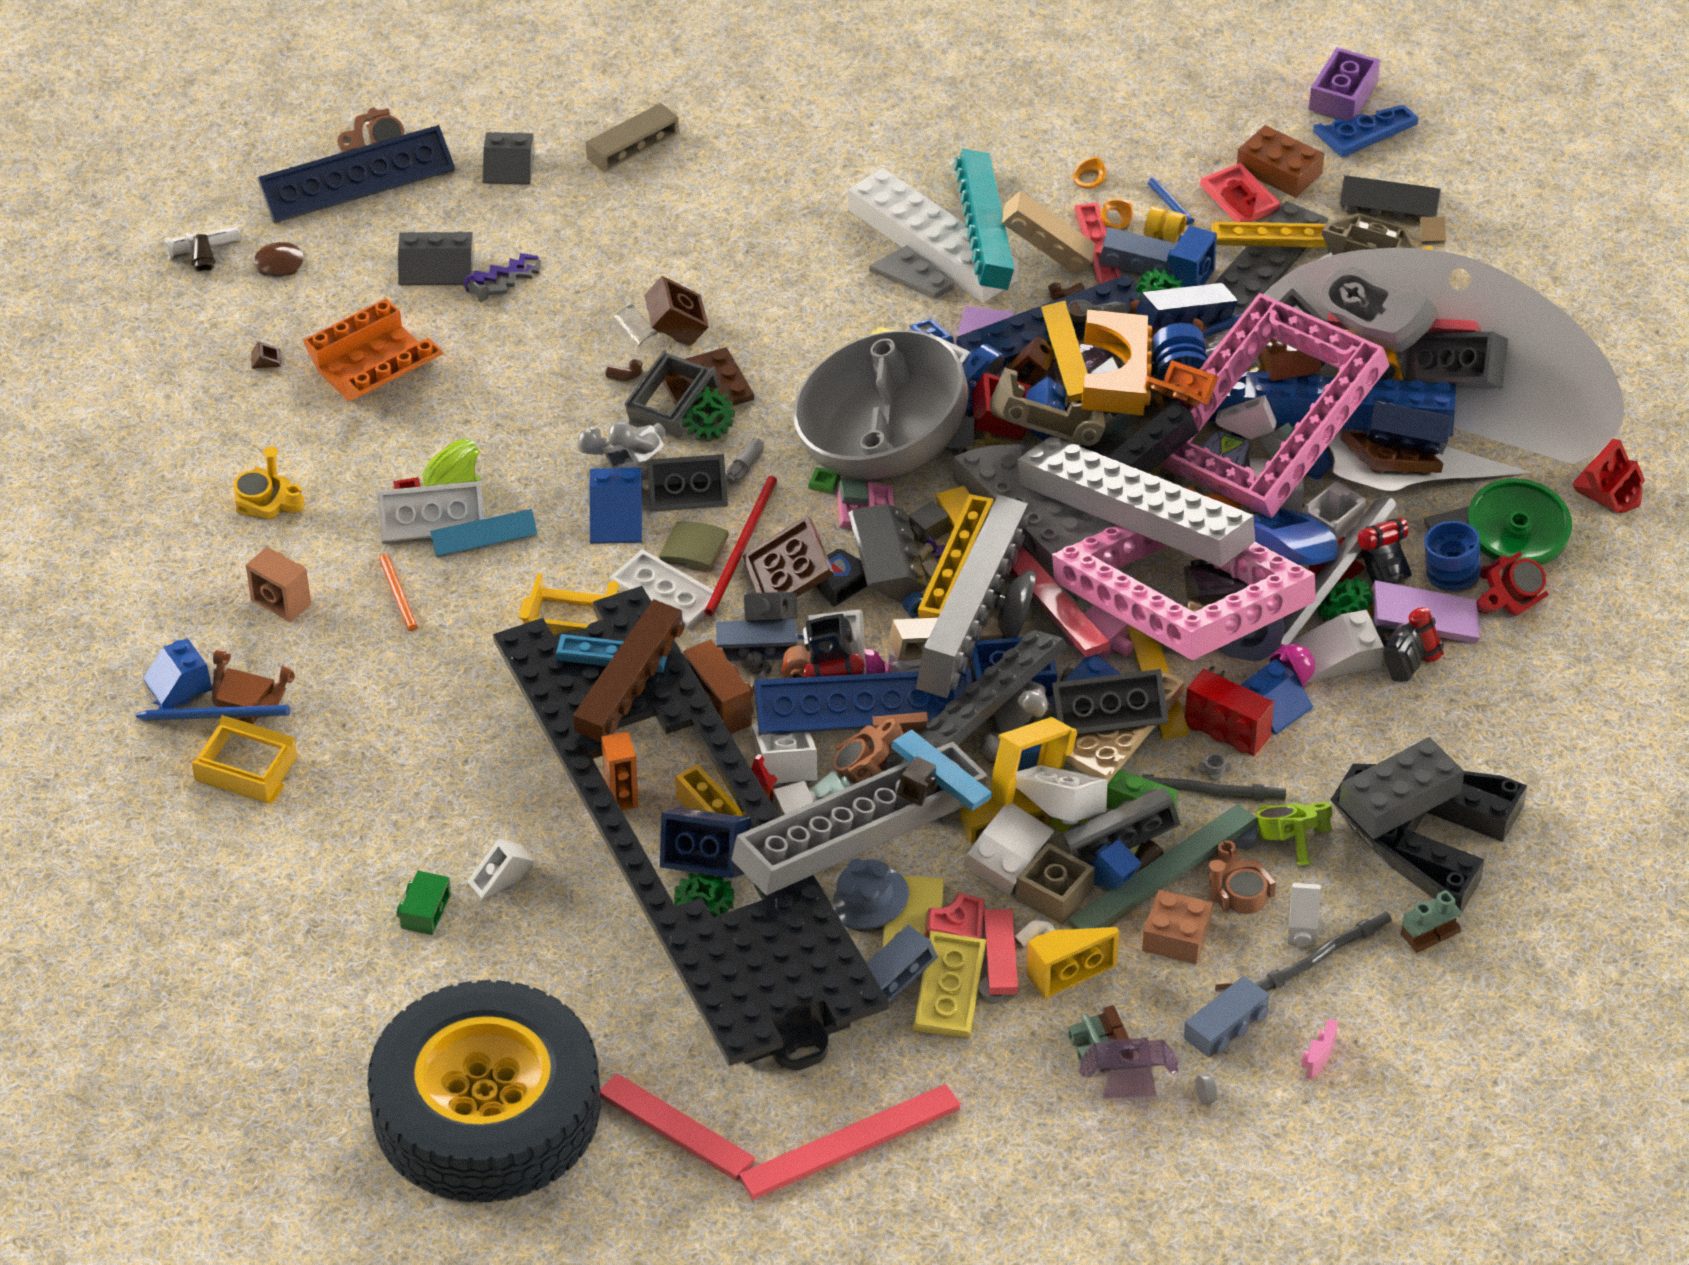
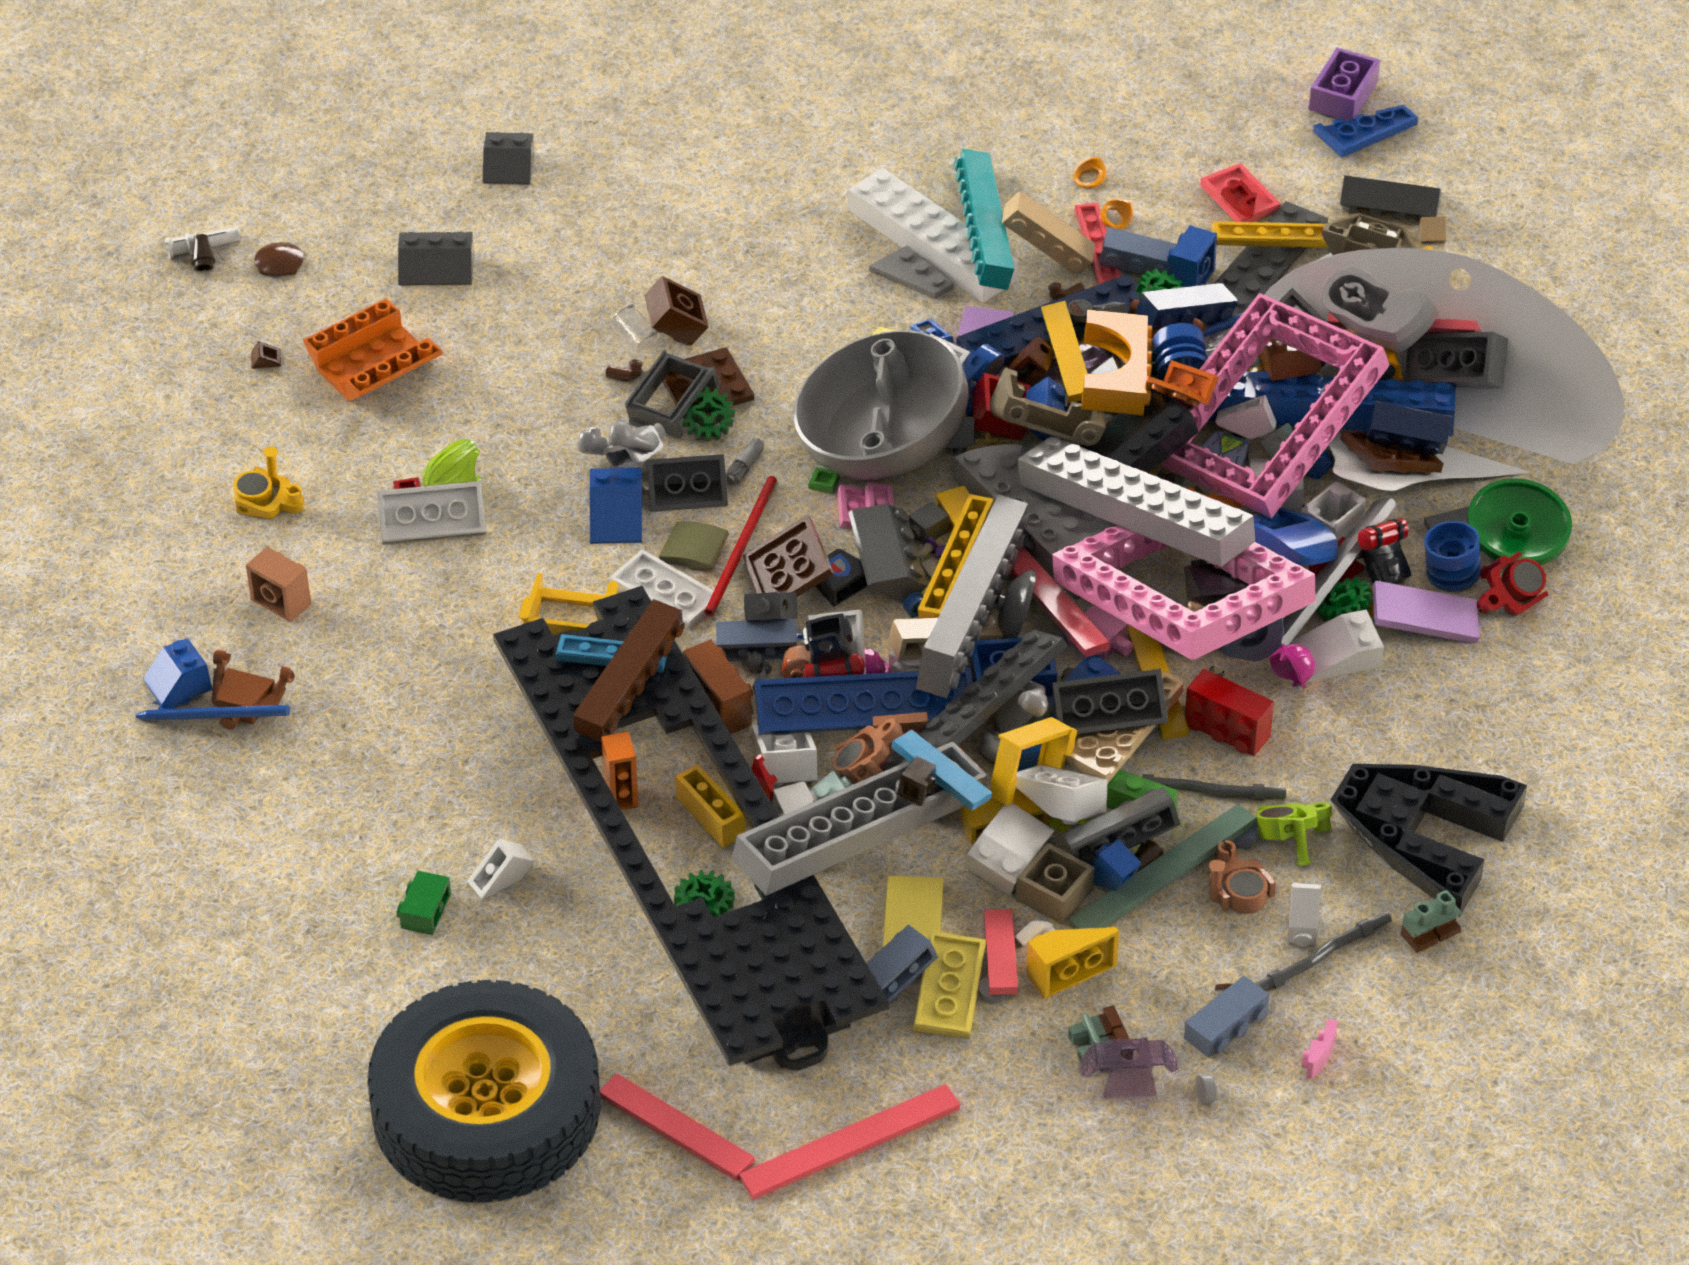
(238, 781): yellow piece -> none
(356, 173): dark blue plate -> none
(380, 126): nougat piece -> none
(398, 592): orange bar -> none
(478, 277): piece -> none
(483, 532): dark azure tile -> none
(632, 137): dark tan brick -> none
(700, 841): dark blue brick -> none
(853, 491): sand green tile -> none
(869, 894): sand blue piece -> none
(960, 918): coral tile -> none
(1164, 225): yellow wheel -> none
(1169, 199): blue bar -> none
(1177, 926): nougat brick -> none
(1217, 760): light grey plate -> none
(1281, 161): dark orange brick -> none
(1286, 691): blue slope -> none
(1401, 787): dark grey brick -> none
(1411, 644): black piece -> none
(1612, 479): red piece -> none

